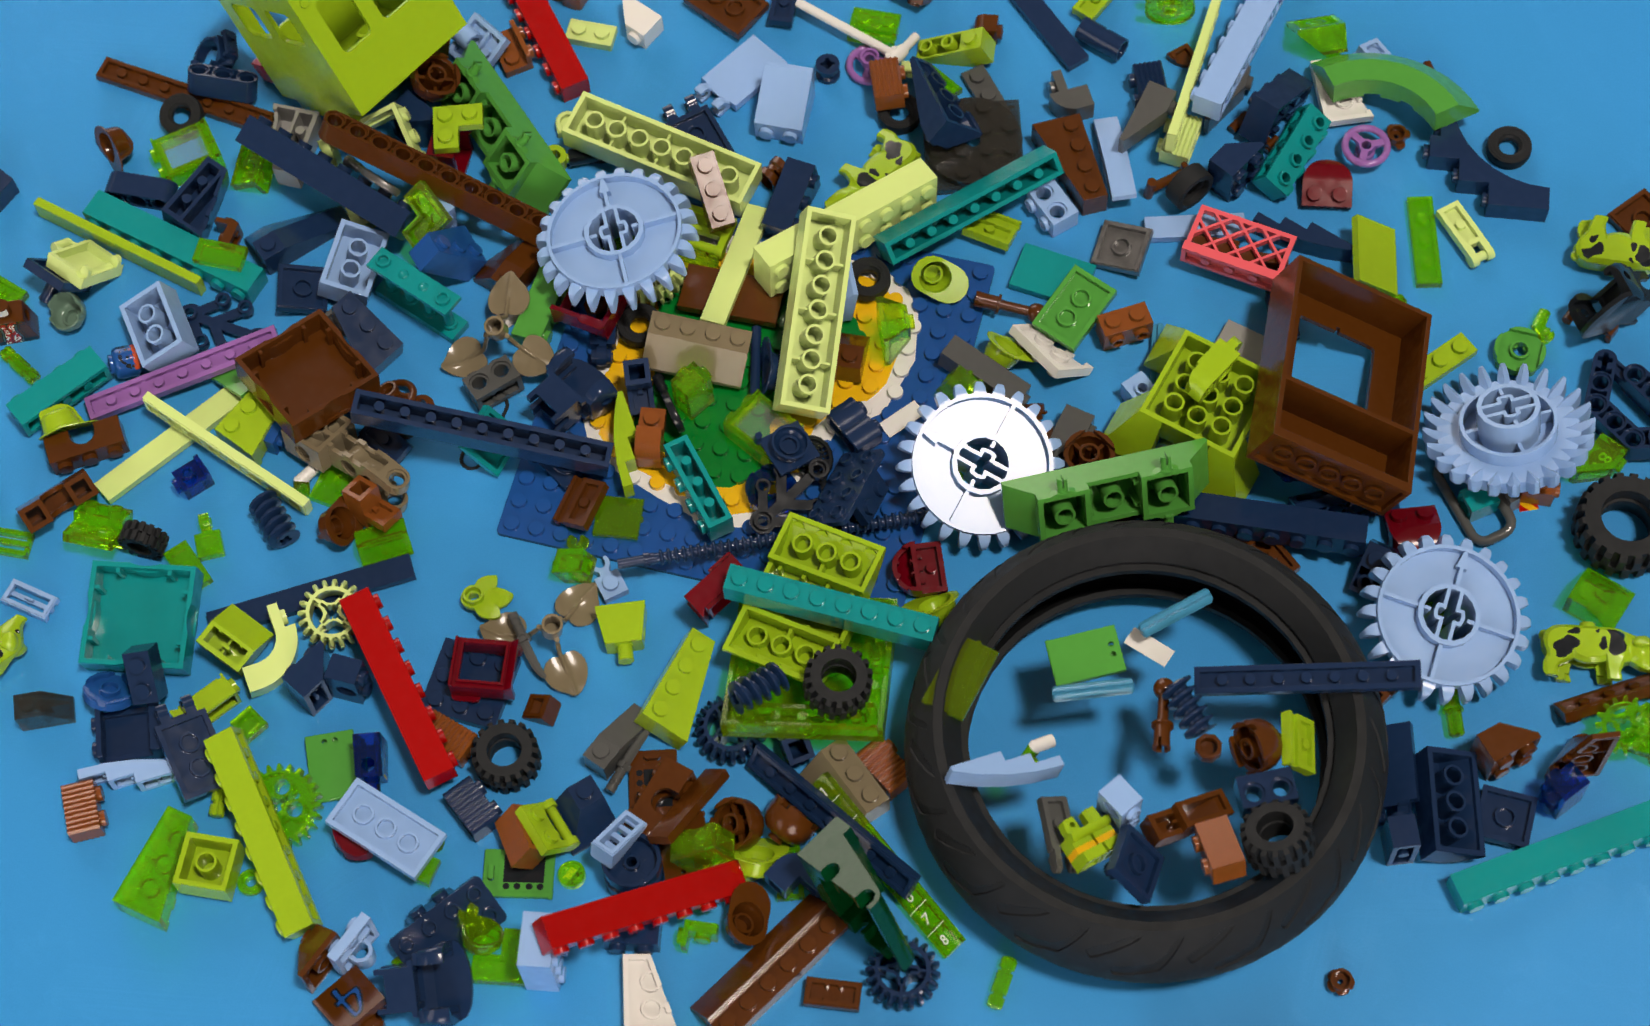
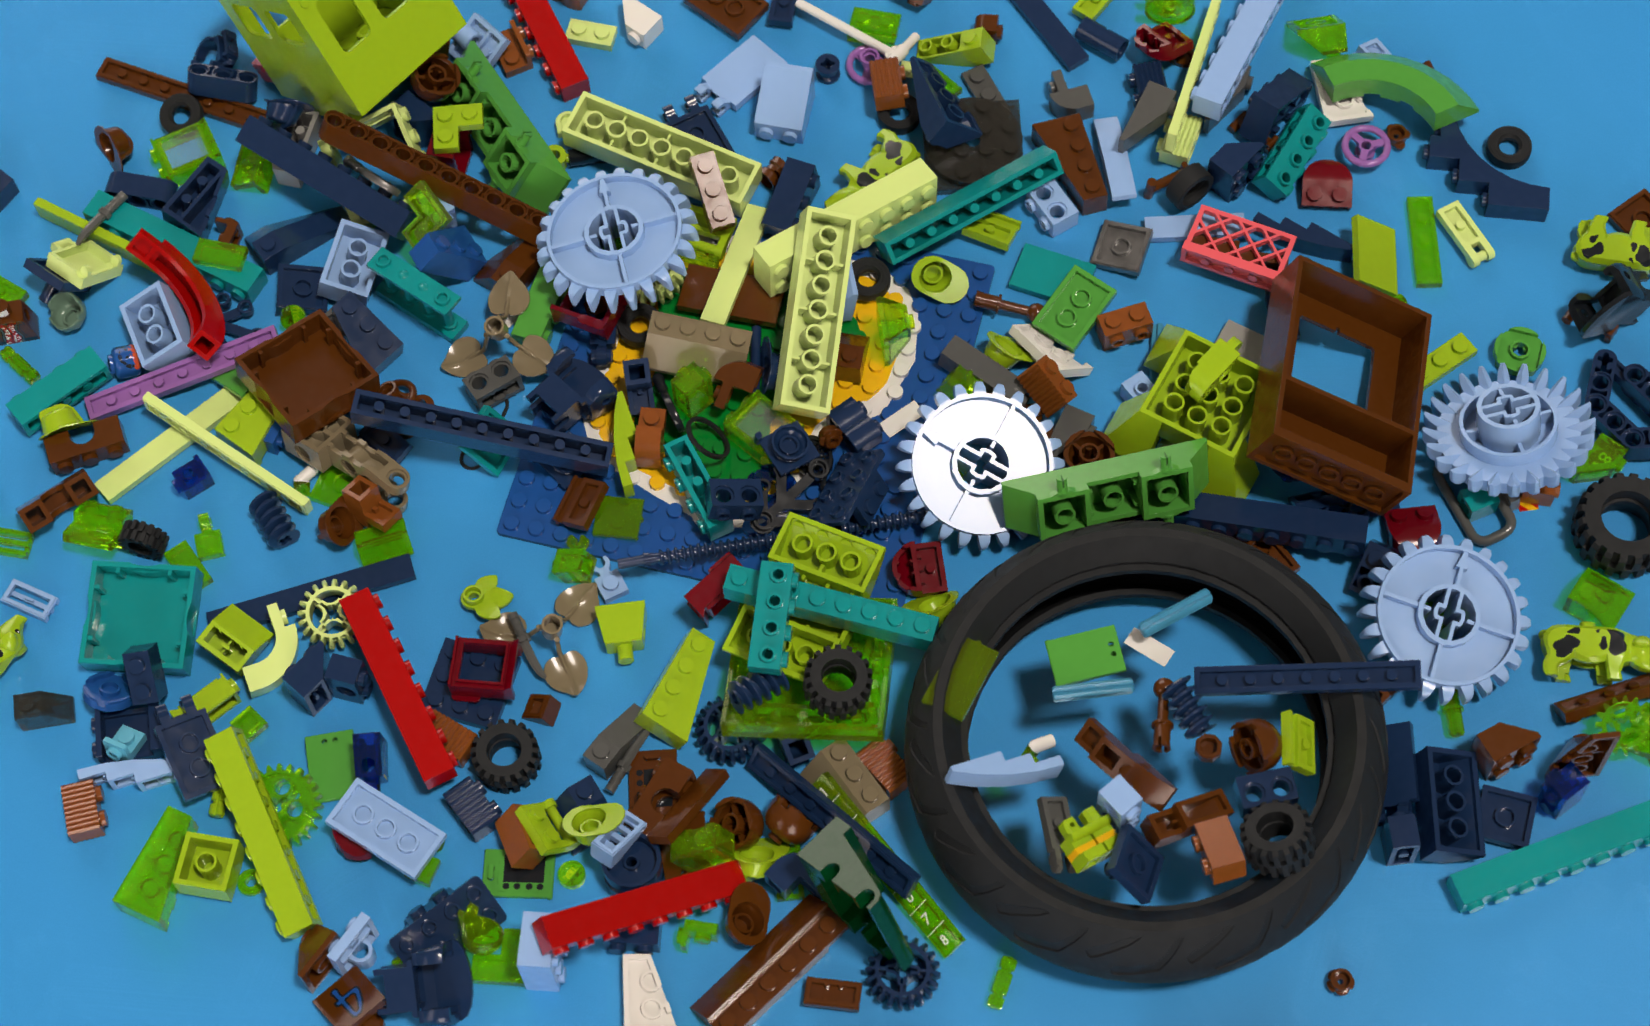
(104, 213): none -> dark grey piece
(124, 744): none -> medium azure bracket
(189, 286): none -> red arch
(286, 112): none -> dark blue piece
(291, 315): none -> clear neon green tile
(592, 820): none -> lime piece
(699, 447): none -> black piece
(734, 494): none -> dark blue brick
(736, 374): none -> reddish brown brick
(771, 618): none -> teal brick
(830, 437): none -> reddish brown plate
(1047, 385): none -> dark orange brick
(1117, 759): none -> reddish brown slope
(1162, 41): none -> dark red slope
(1540, 328): clear neon green arm -> none

